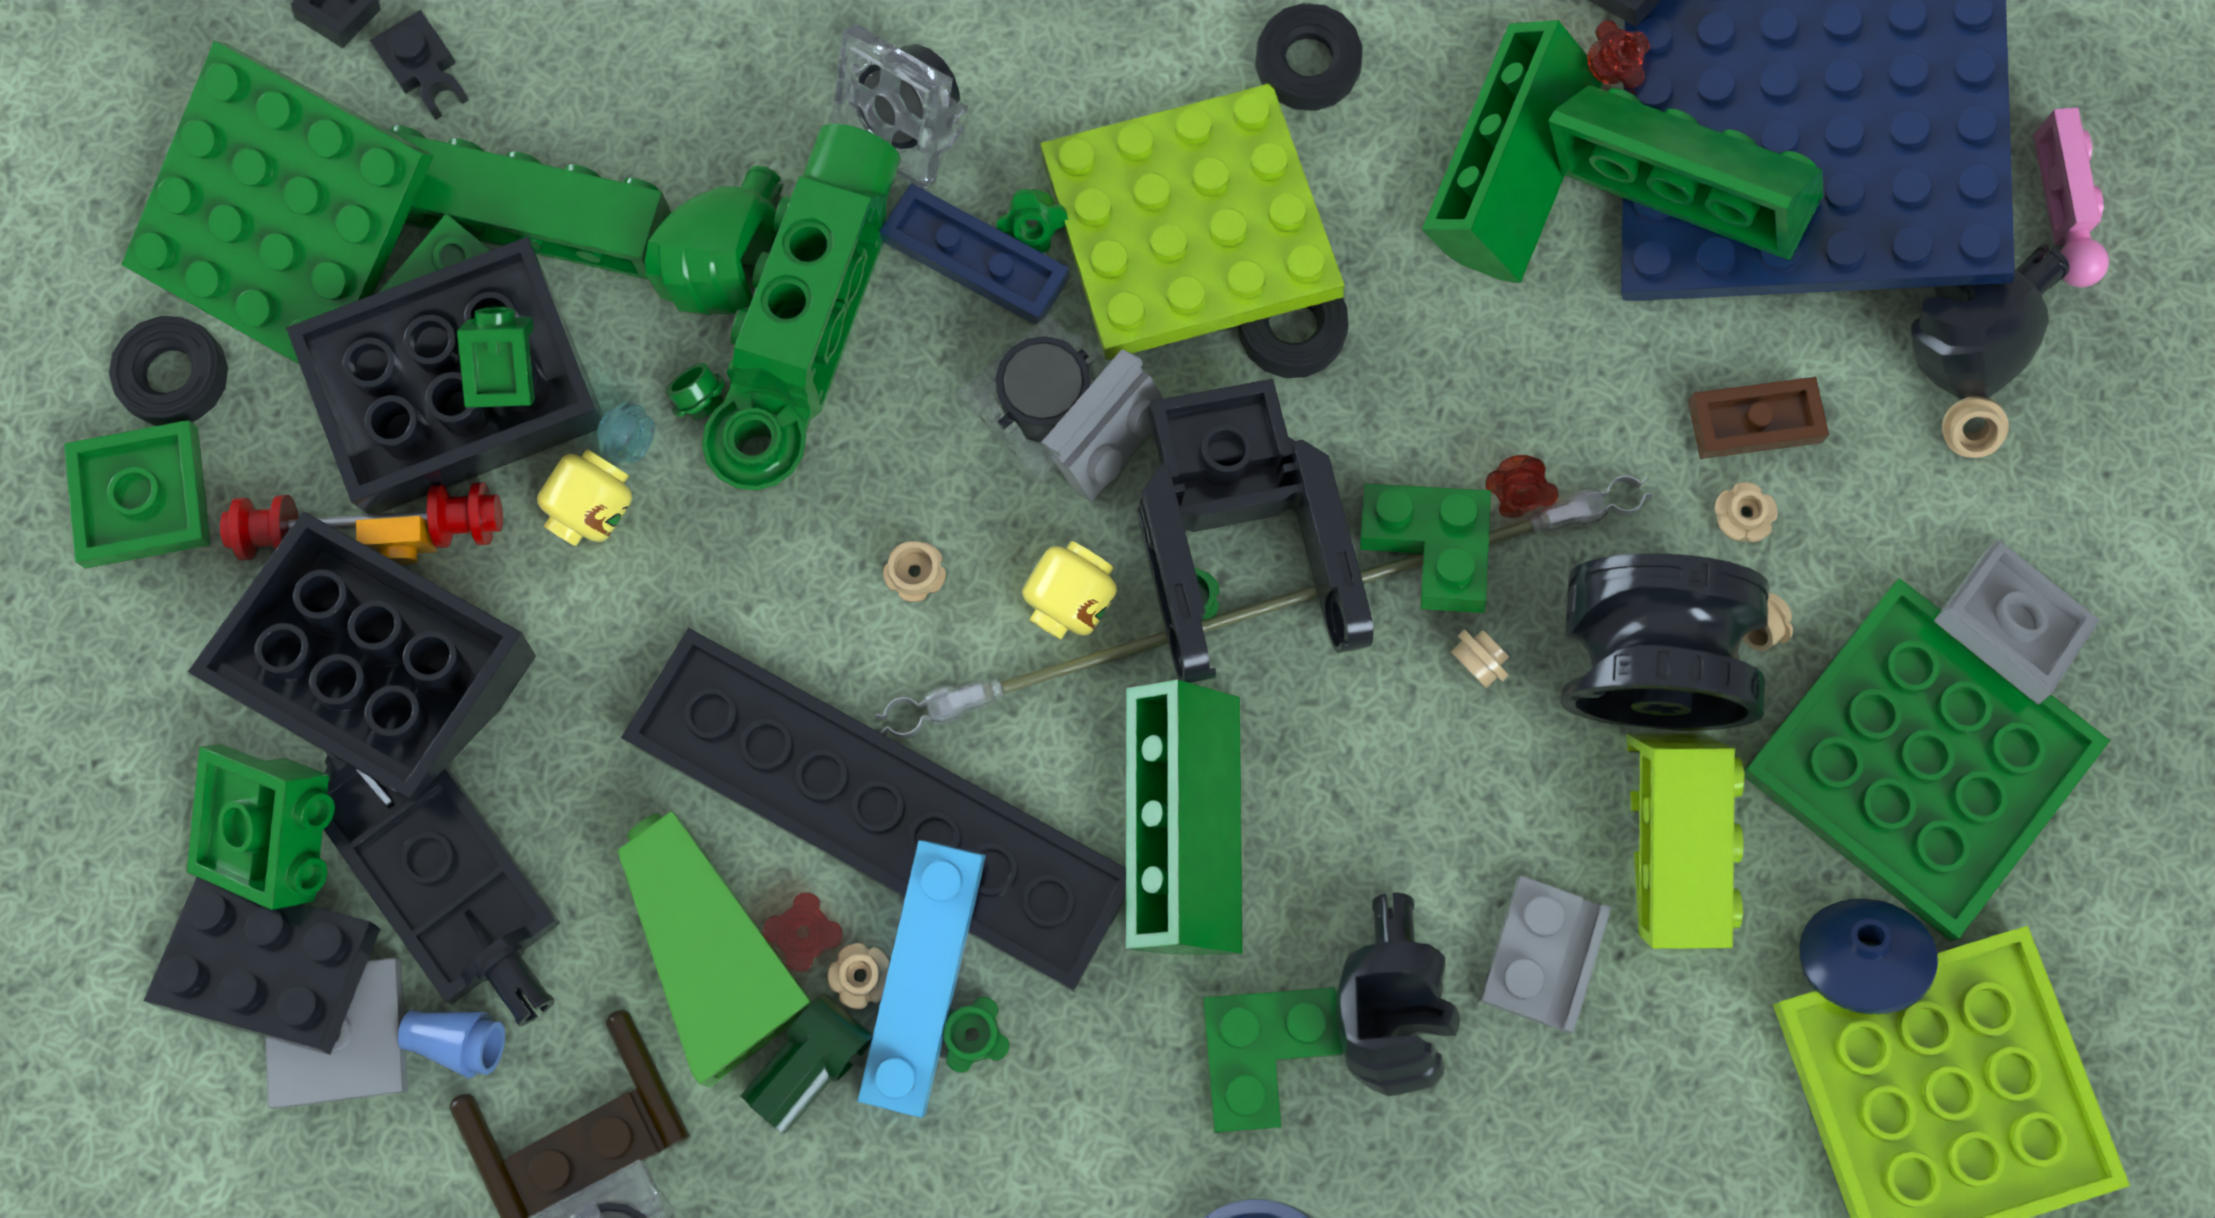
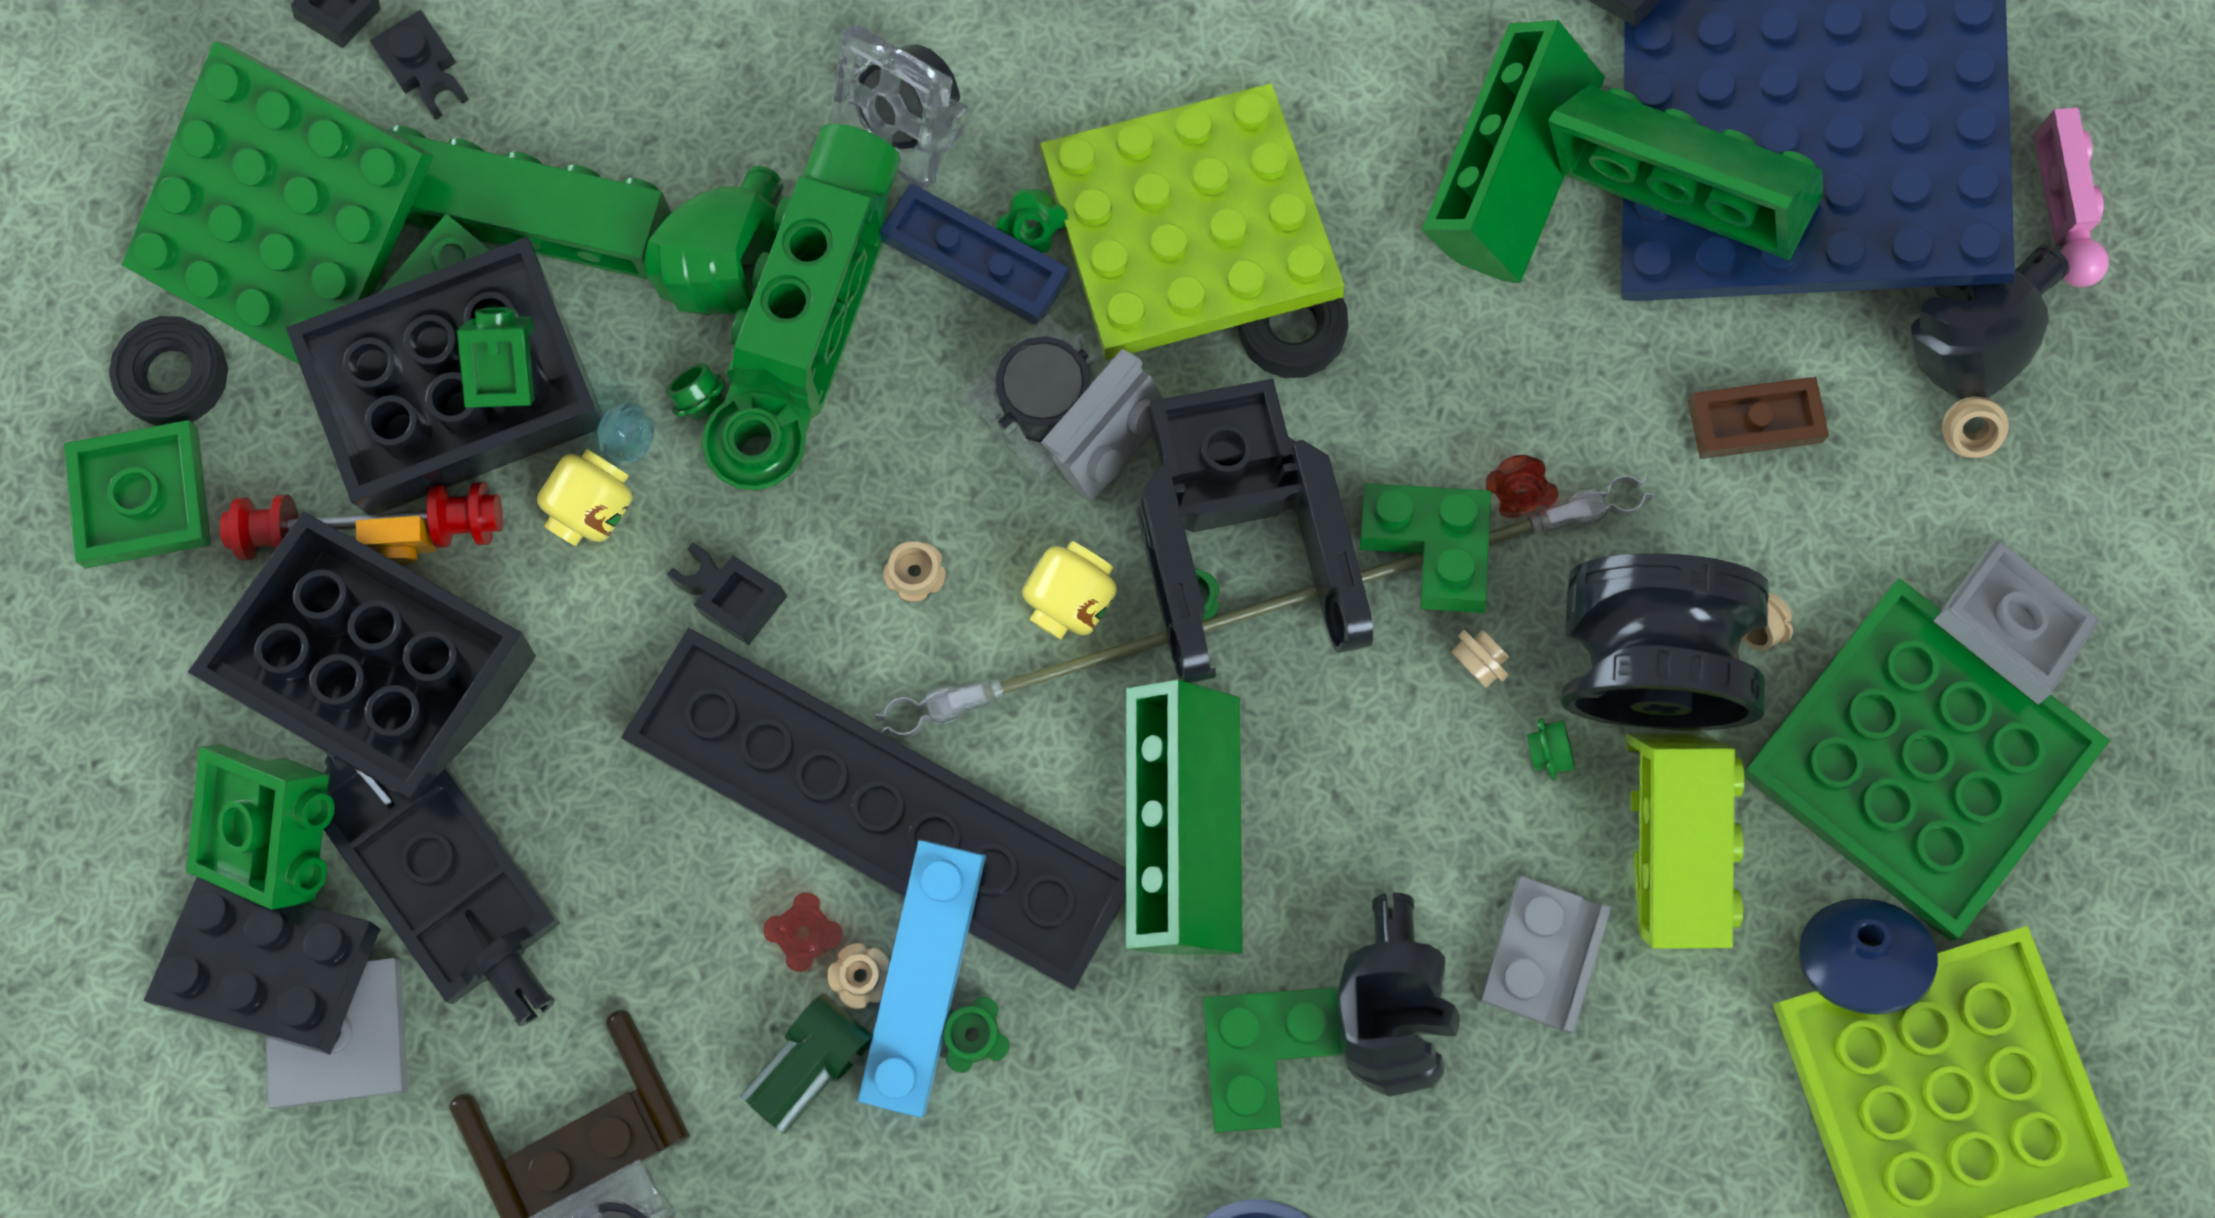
(457, 1040): medium blue cone -> none
(712, 957): bright green slope -> none
(732, 597): none -> black plate
(1316, 23): black tyre -> none
(1551, 748): none -> green plate
(1606, 60): clear red plate -> none
(1743, 528): tan plate -> none

